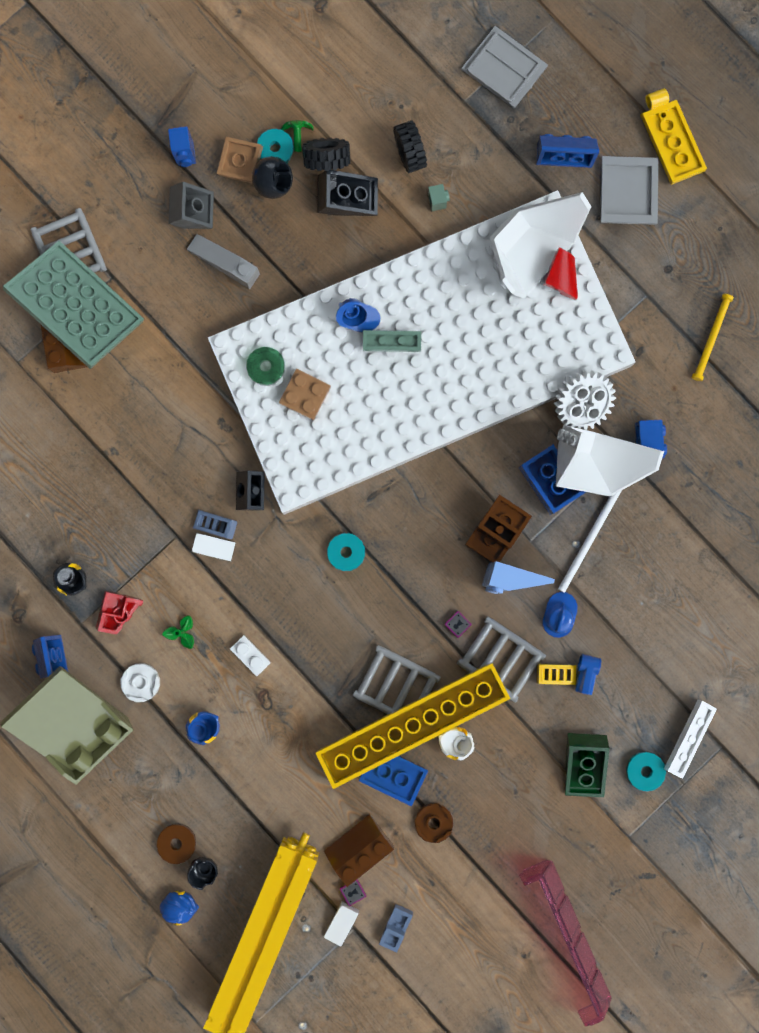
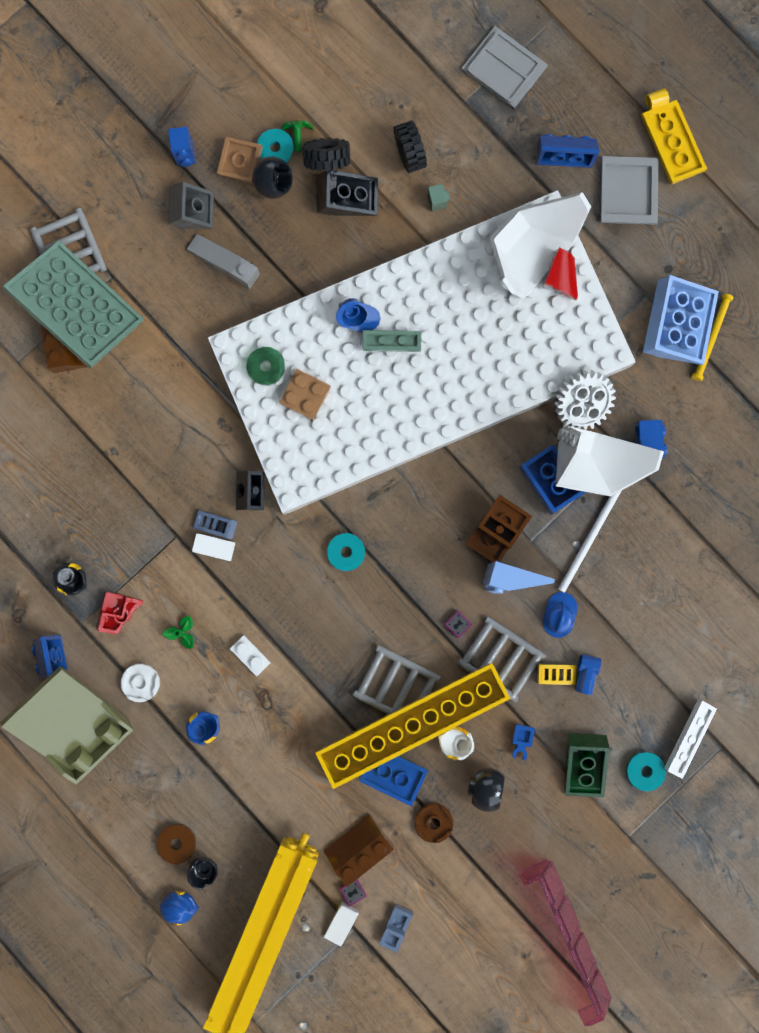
(486, 789): none -> black wheel
(523, 737): none -> blue plate
(680, 320): none -> light blue slope

